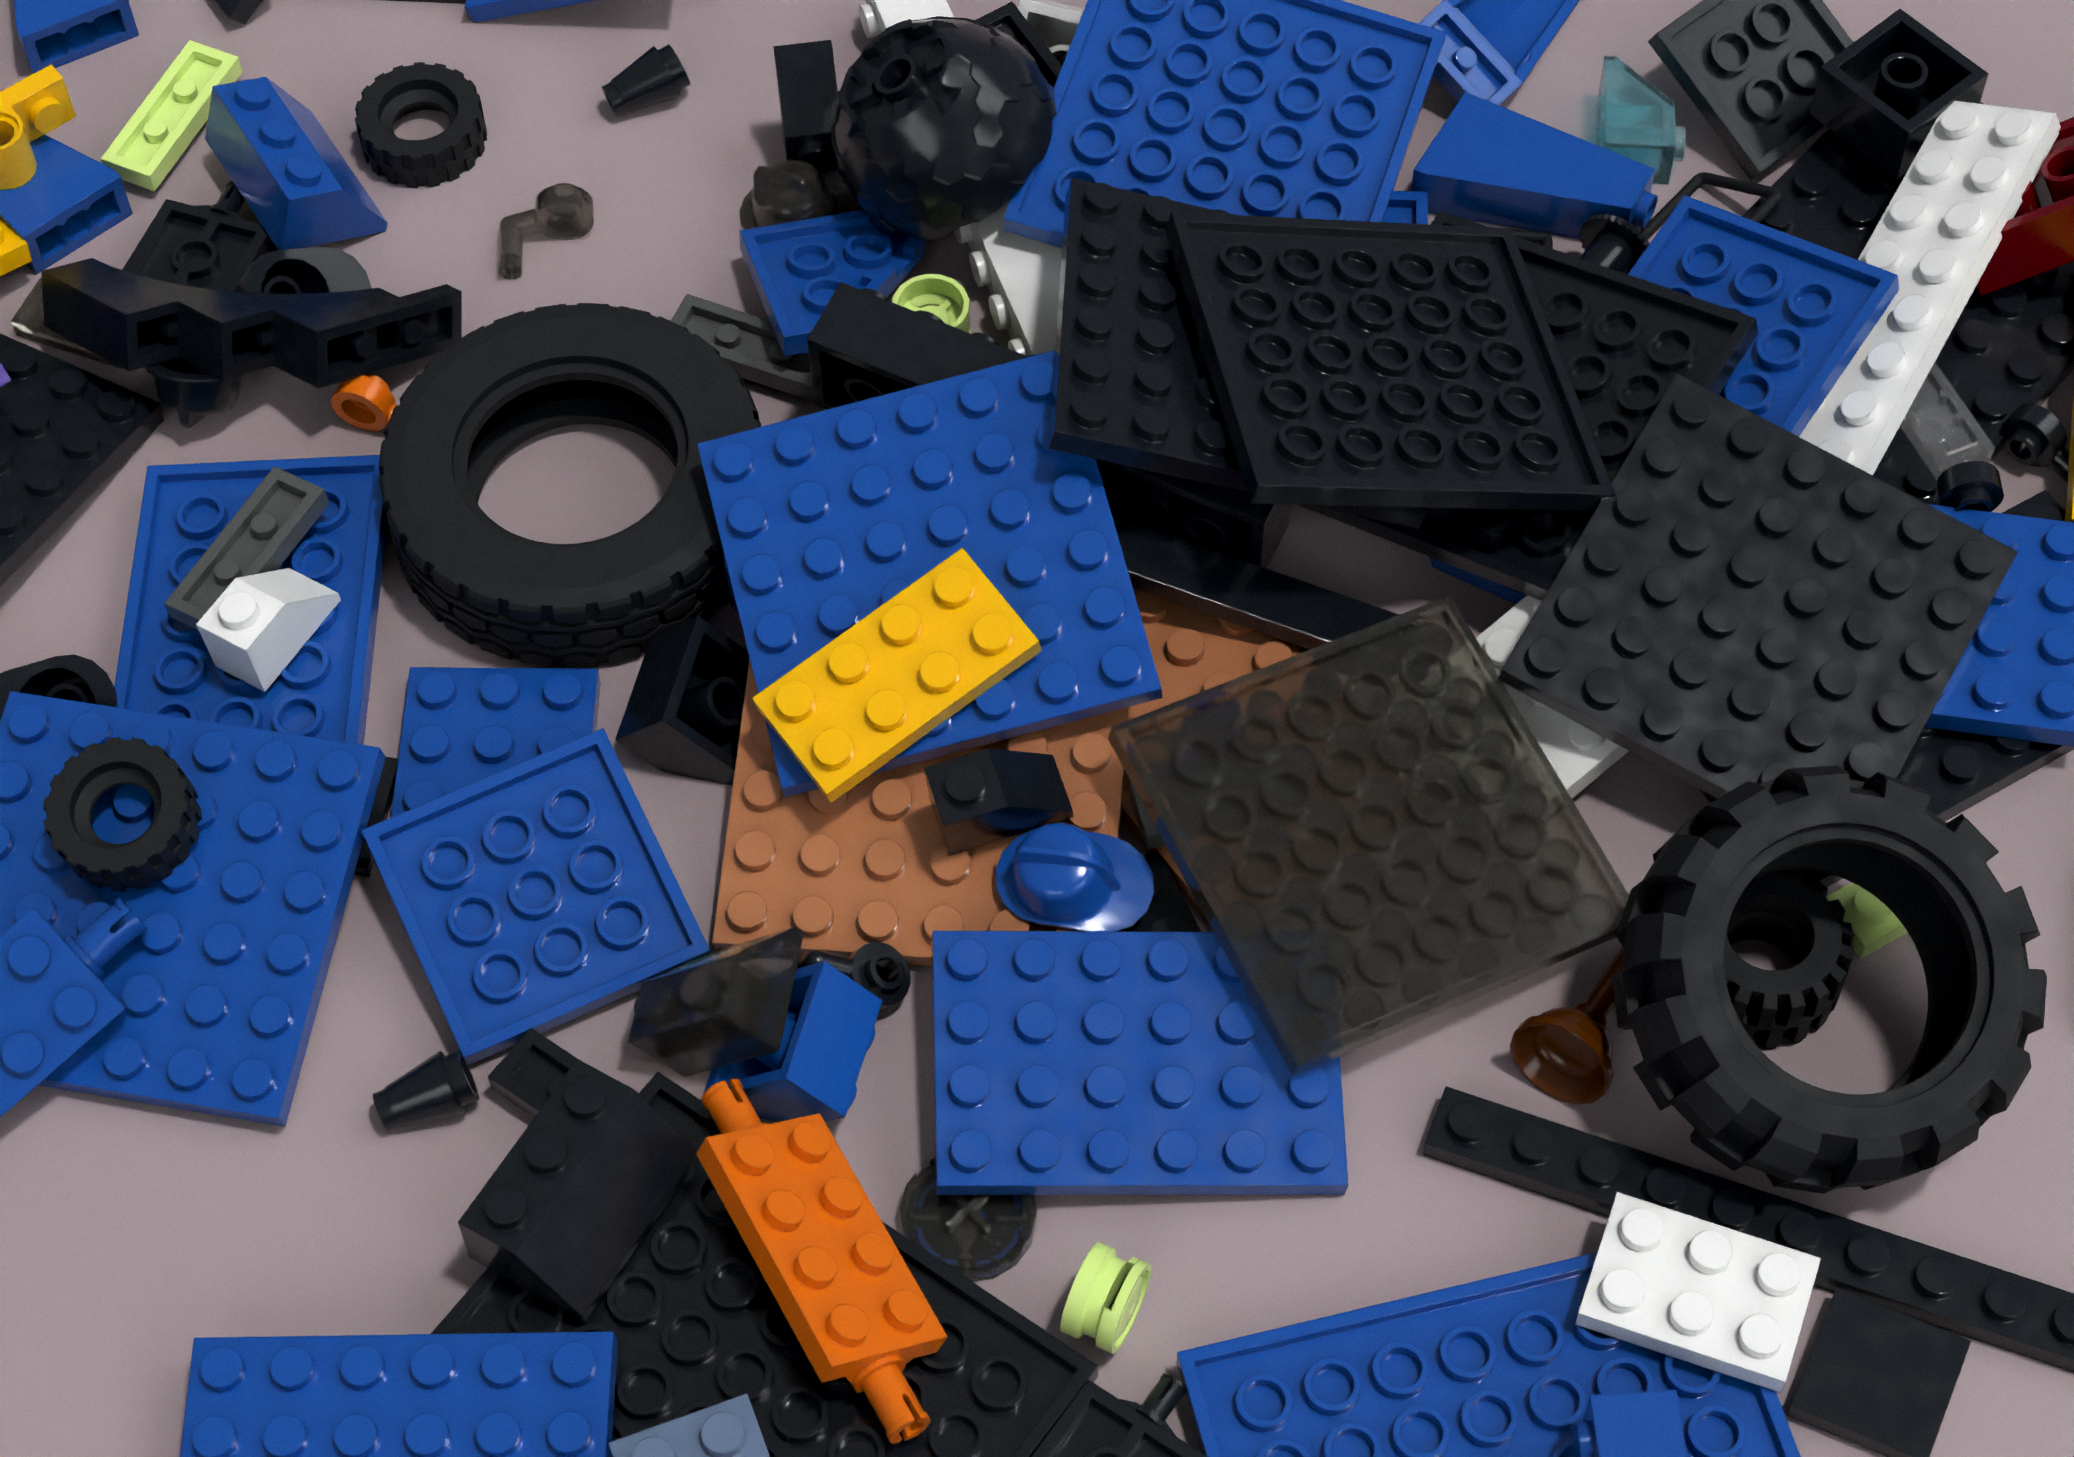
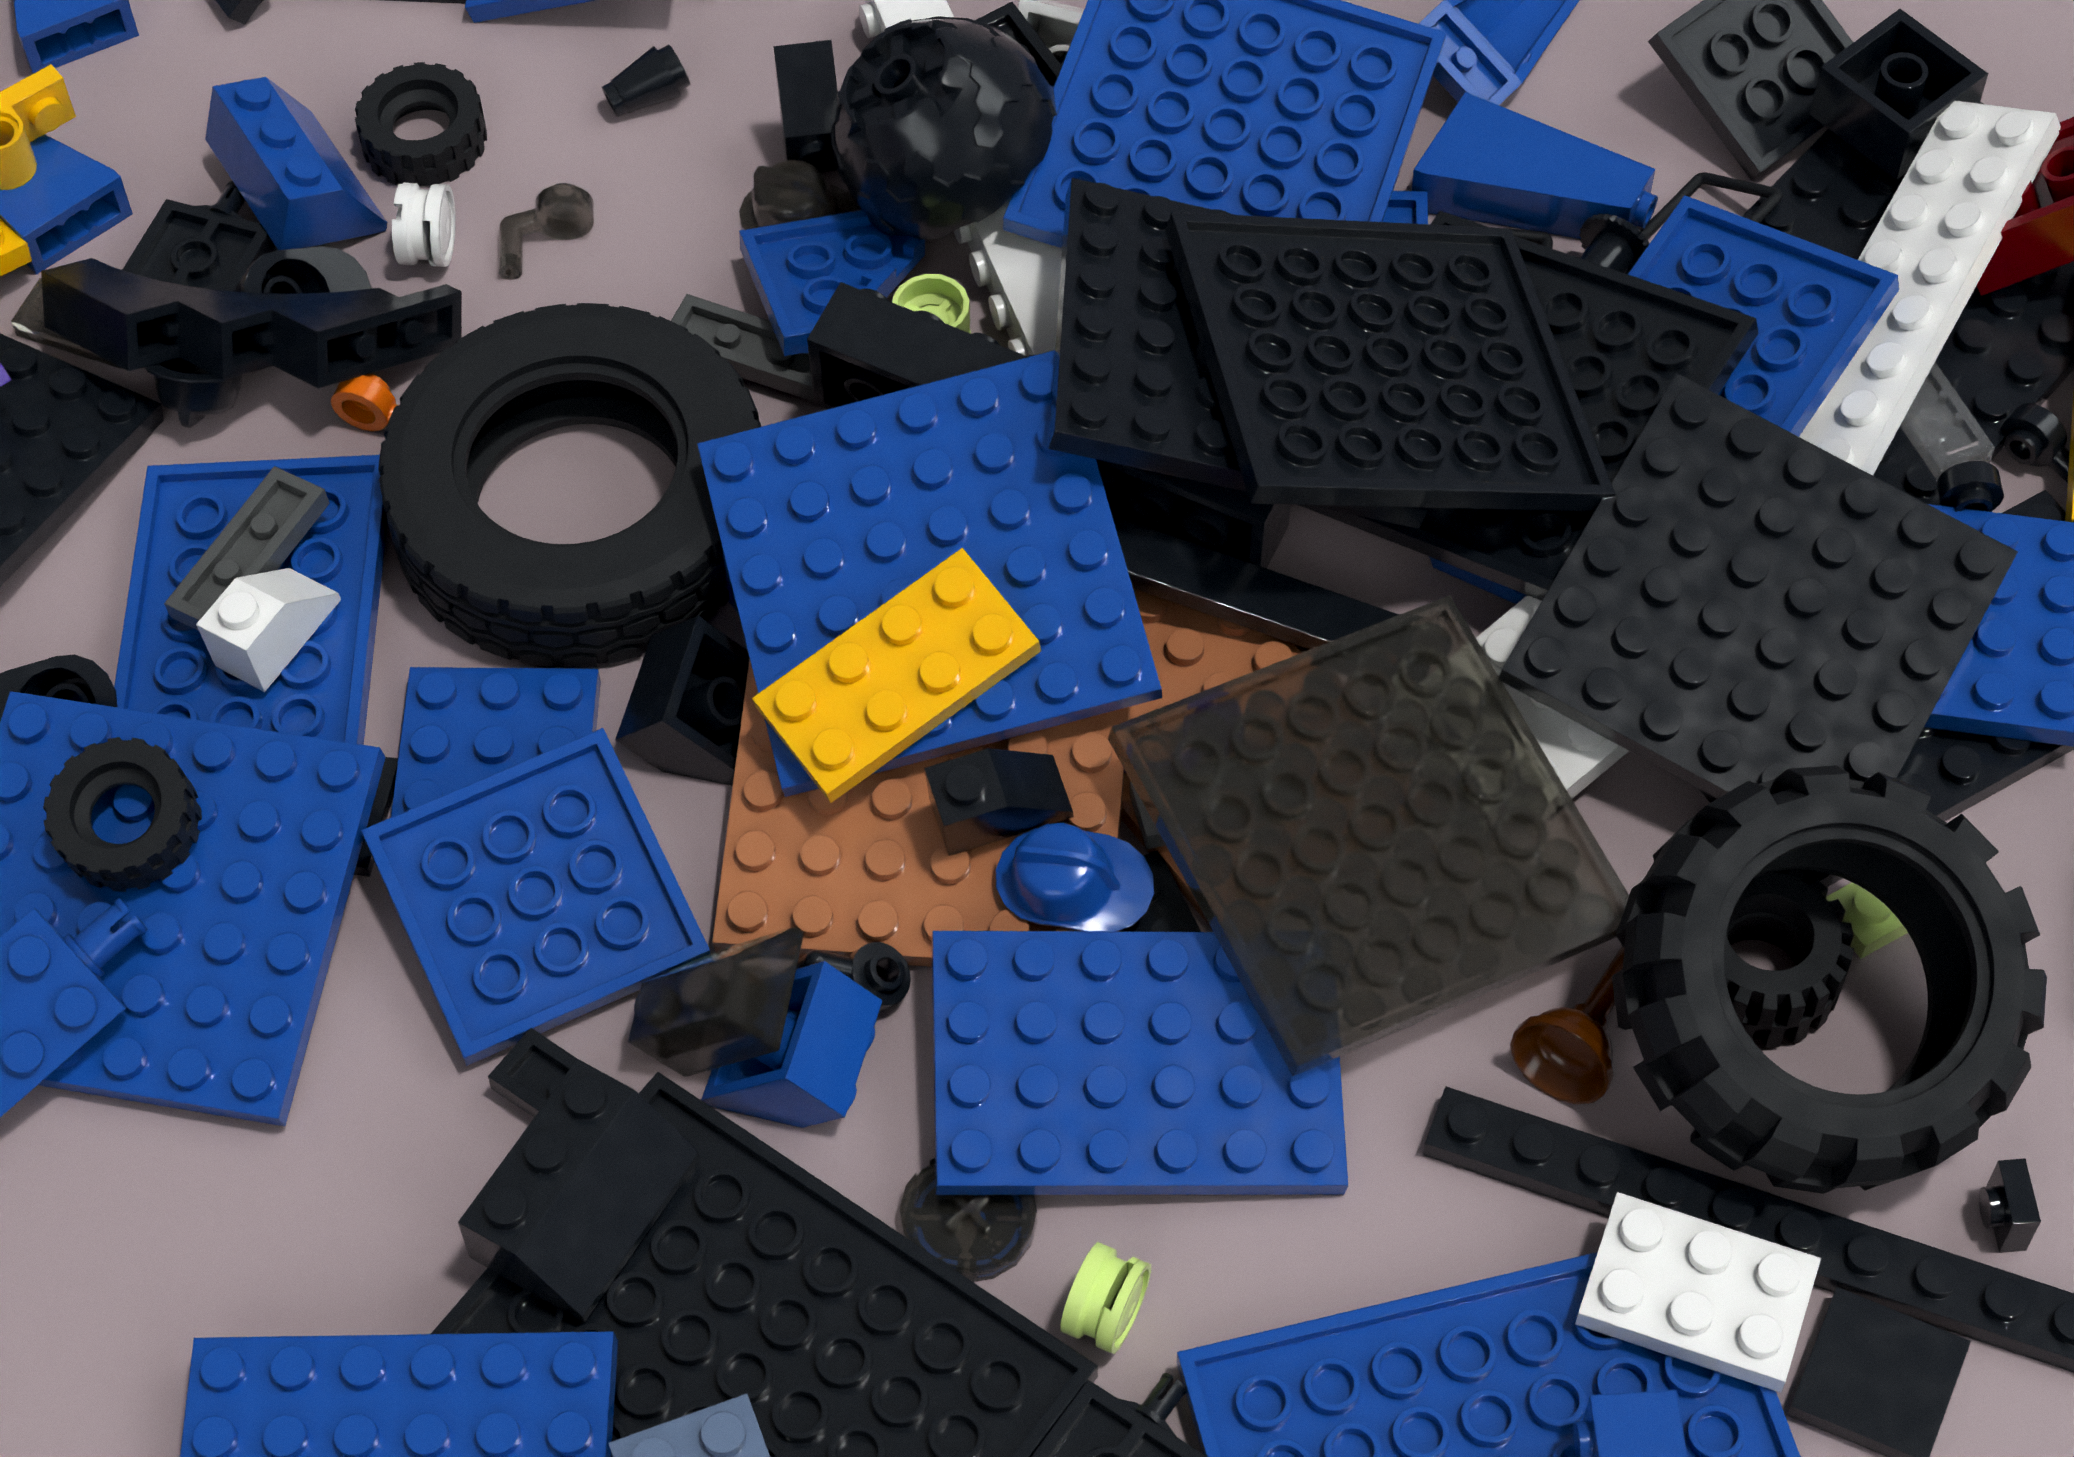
(170, 115): yellowish green plate -> none
(424, 224): none -> white wheel
(427, 1092): black cone -> none
(822, 1253): orange plate -> none
(1638, 120): clear light blue slope -> none
(2010, 1205): none -> black plate

